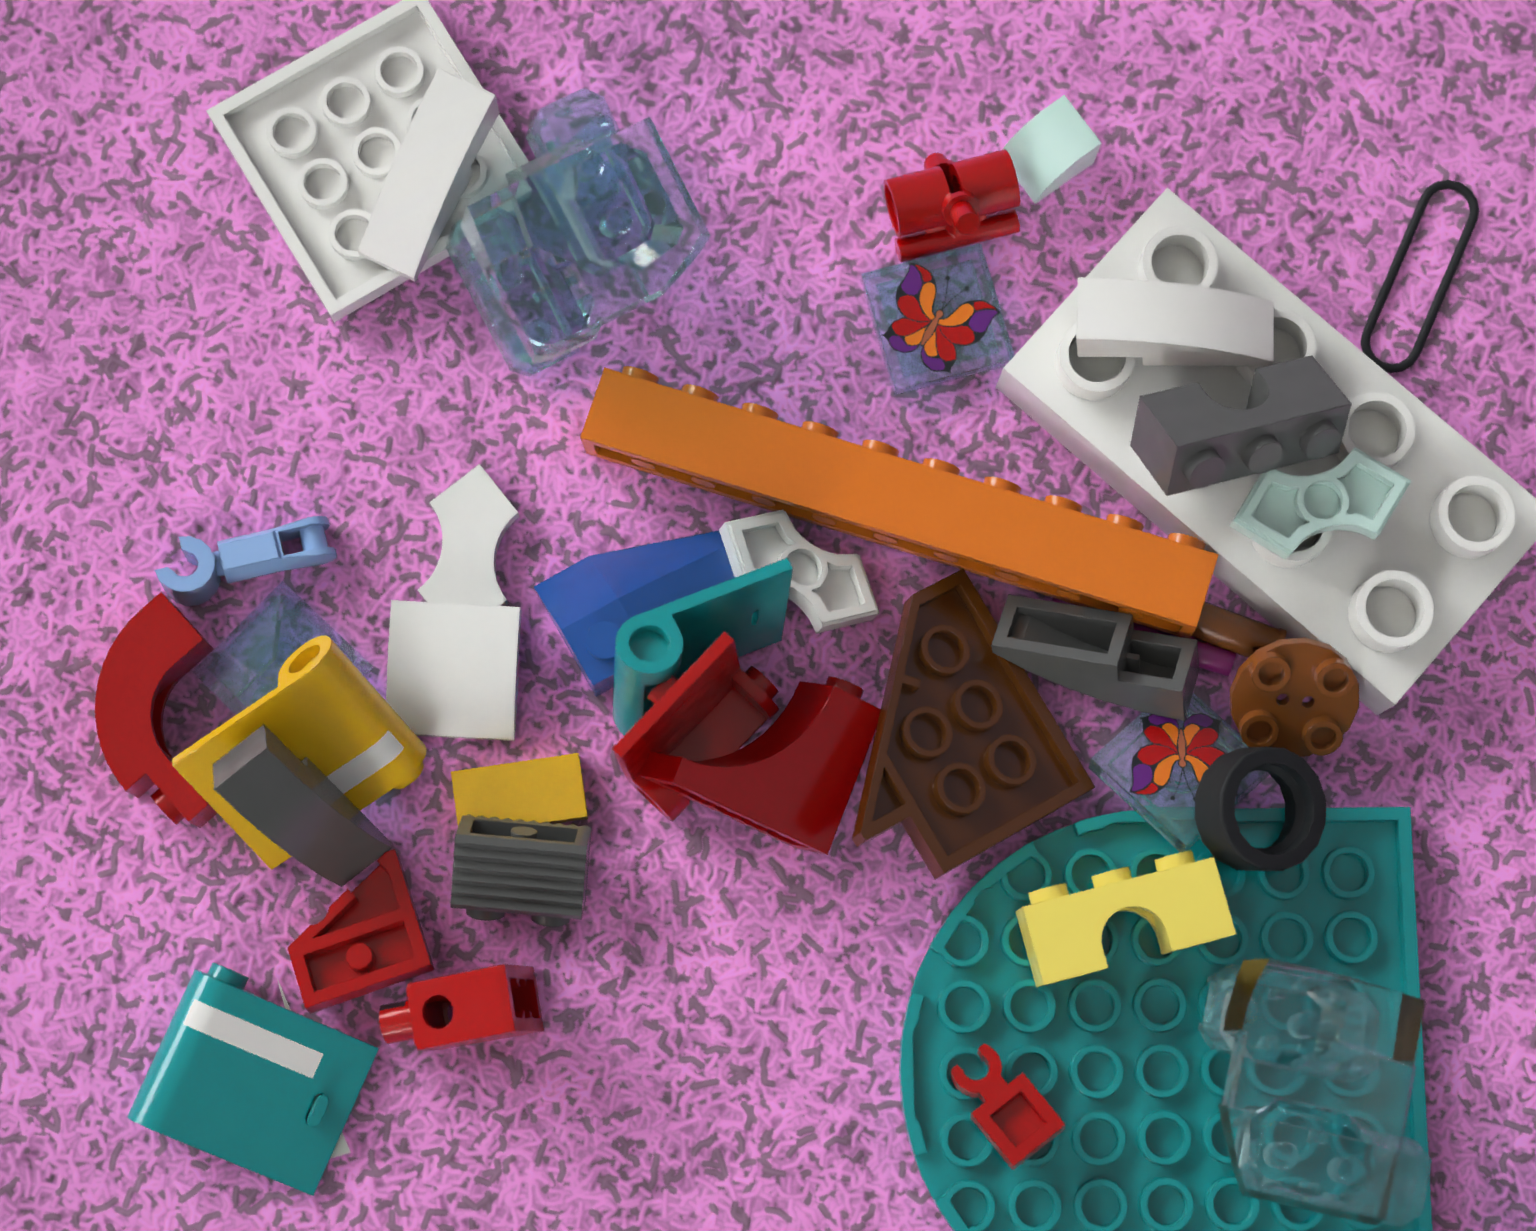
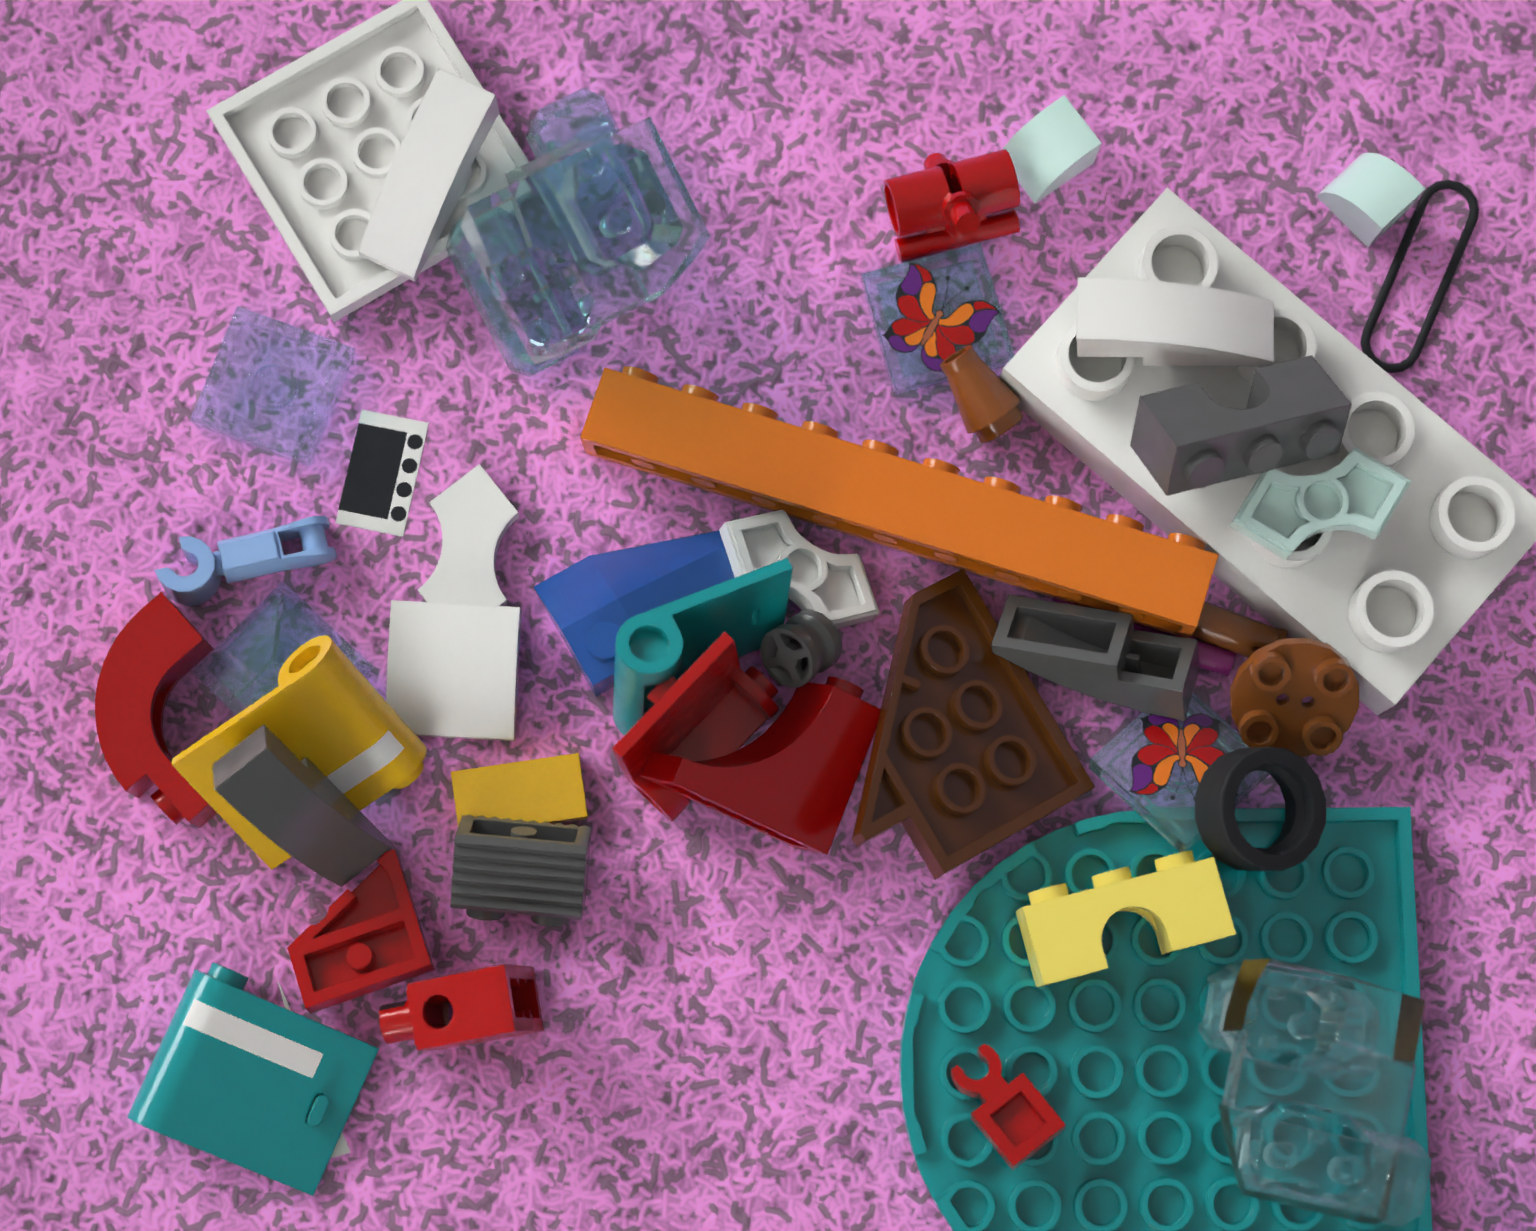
(273, 386): none -> clear light blue tile
(382, 473): none -> black sticker
(801, 648): none -> dark grey wheel
(981, 396): none -> dark orange cone
(1371, 195): none -> light aqua brick

